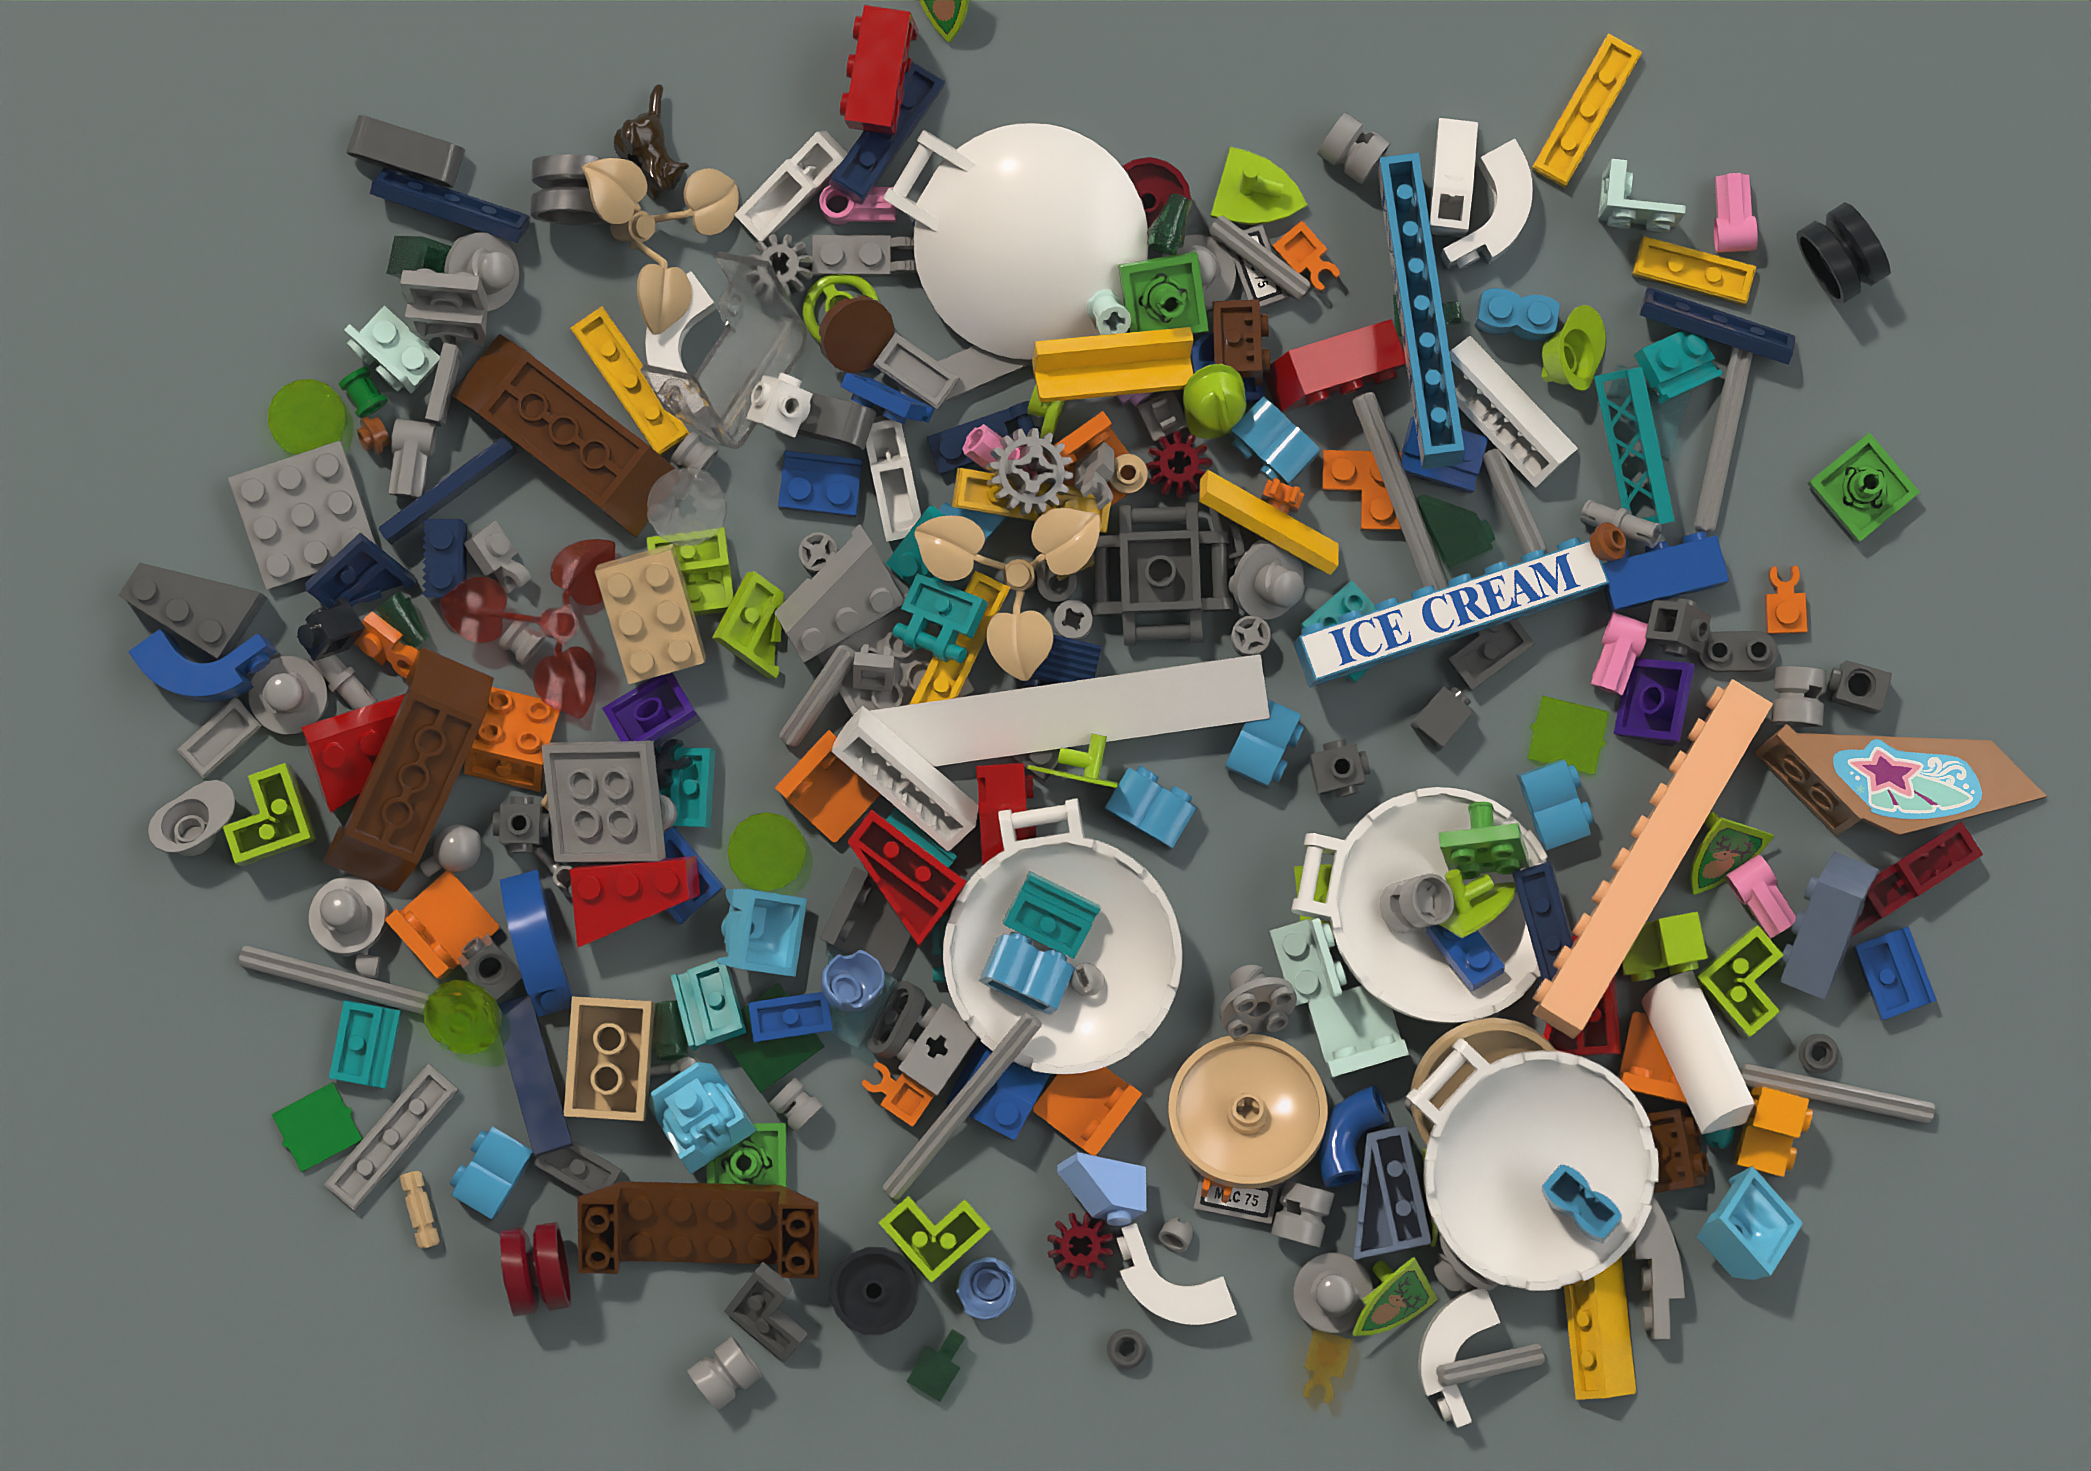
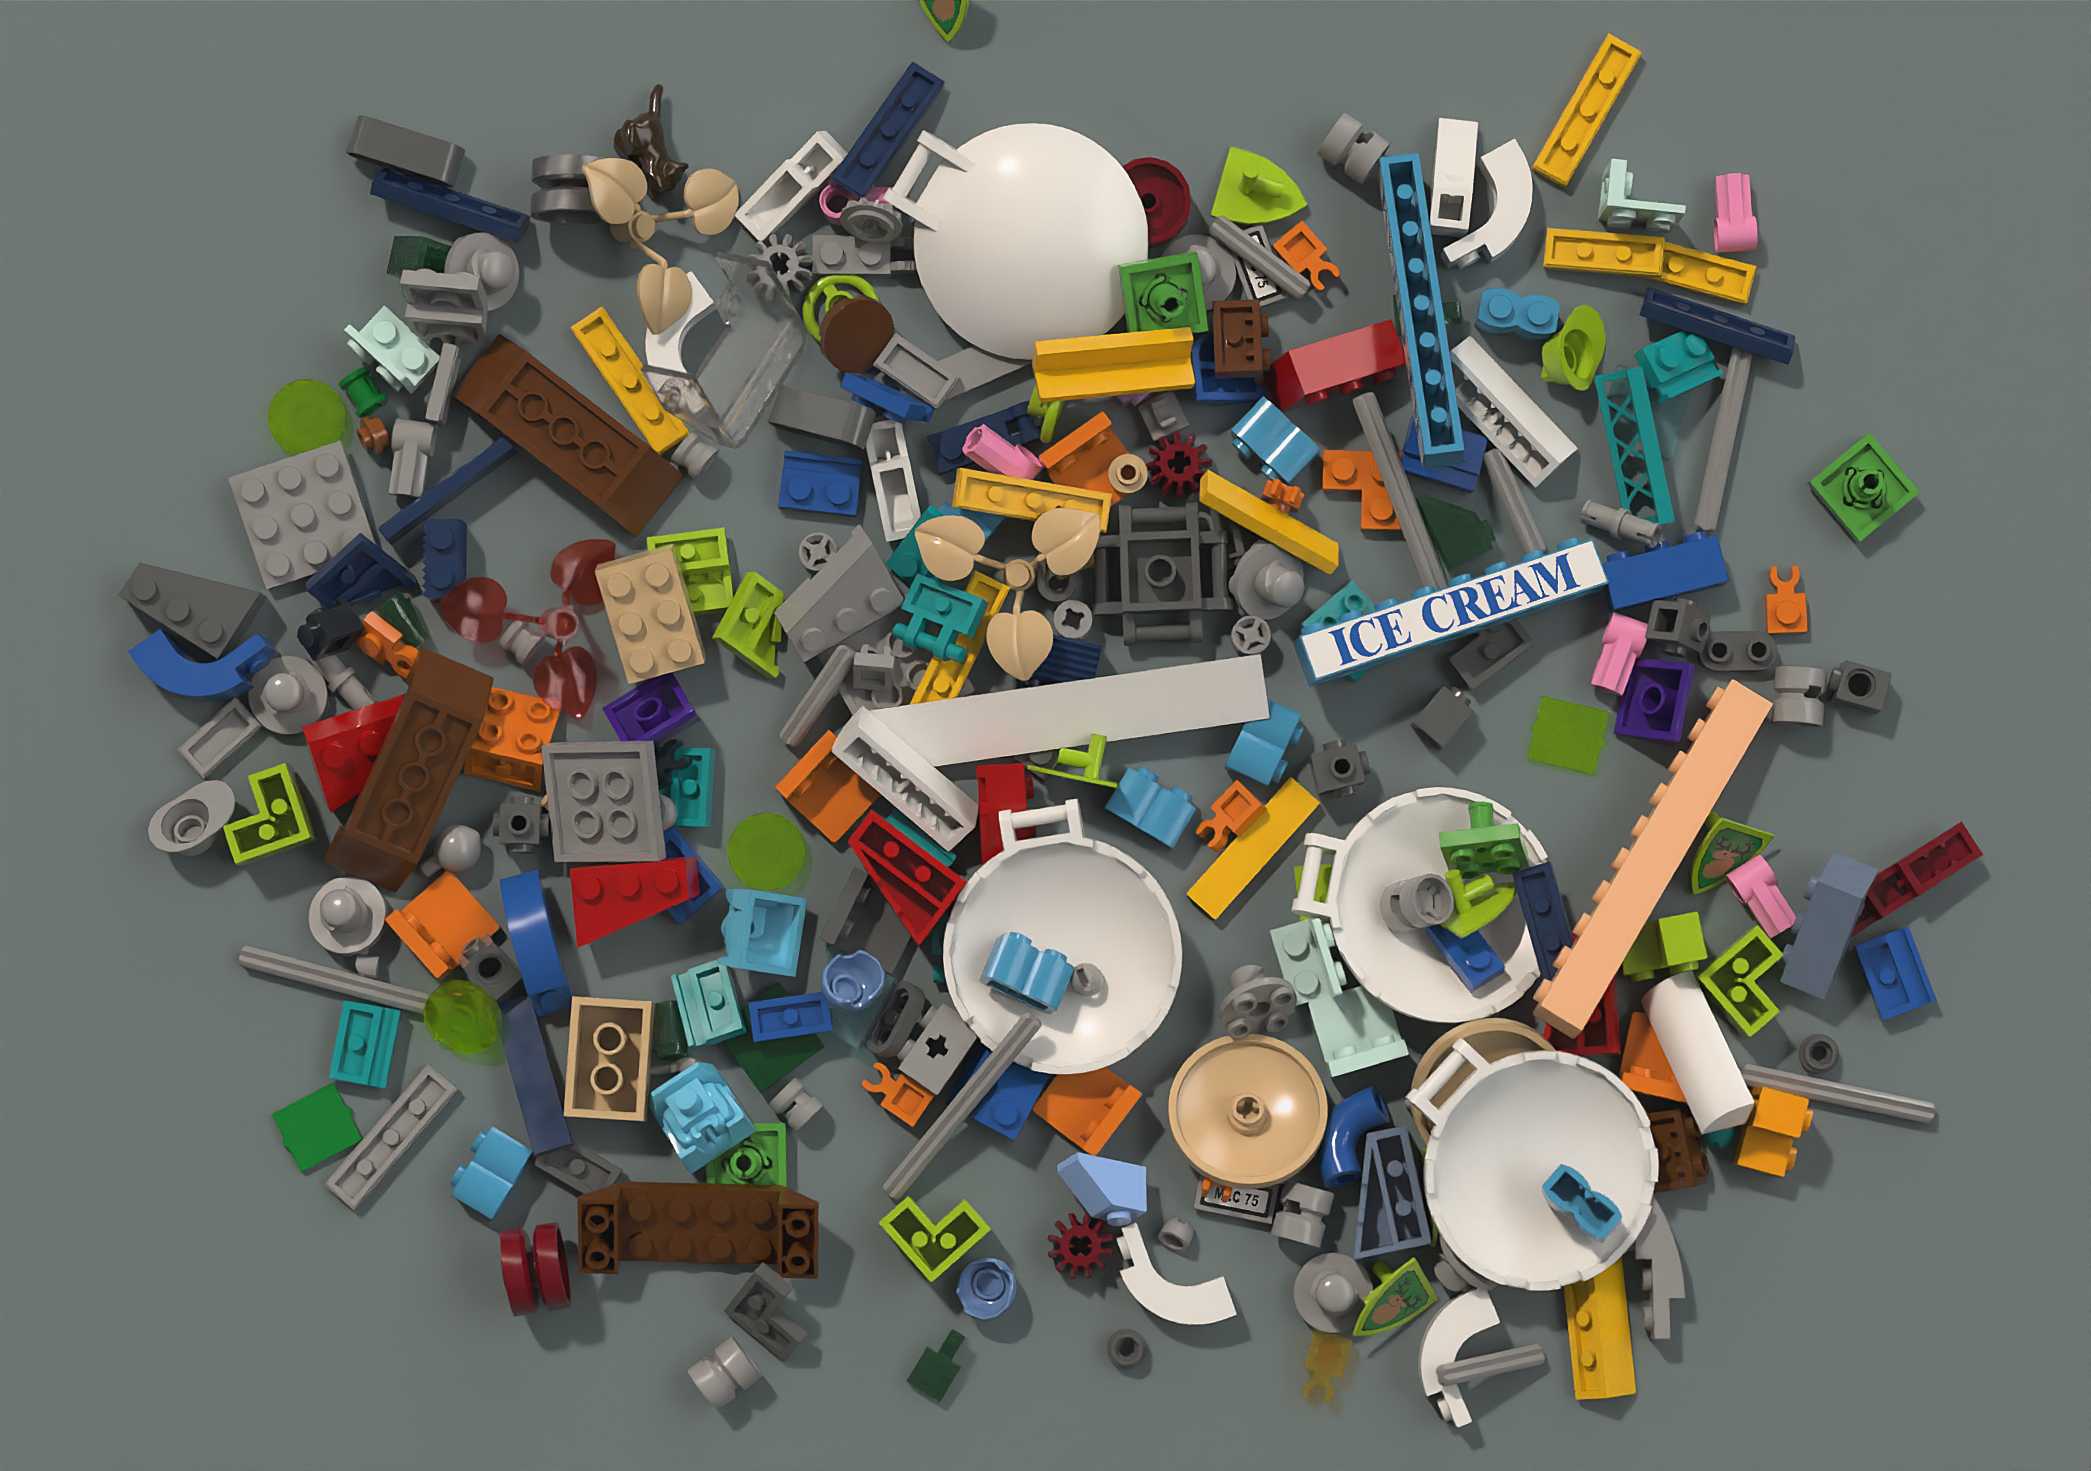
(419, 1209): tan axle -> none
(493, 553): light grey plate -> none
(560, 873): light grey hand -> none
(708, 500): clear plate -> none
(779, 404): white brick -> none
(853, 1302): black wheel -> none
(878, 69): red wedge -> none
(880, 224): none -> light grey gear
(1033, 455): light grey gear -> none
(1051, 915): teal plate -> none
(1094, 472): light grey plate -> none
(1108, 313): light aqua bush -> none
(1169, 227): clear green cone -> none
(1214, 401): lime piece -> none
(1234, 812): none -> orange plate
(1252, 849): none -> yellow tile
(1555, 803): dark azure brick -> none
(1604, 253): none -> yellow tile
(1608, 542): dark orange plate -> none
(1750, 1227): medium azure brick -> none
(1843, 253): black wheel -> none
(1895, 780): medium nougat piece -> none

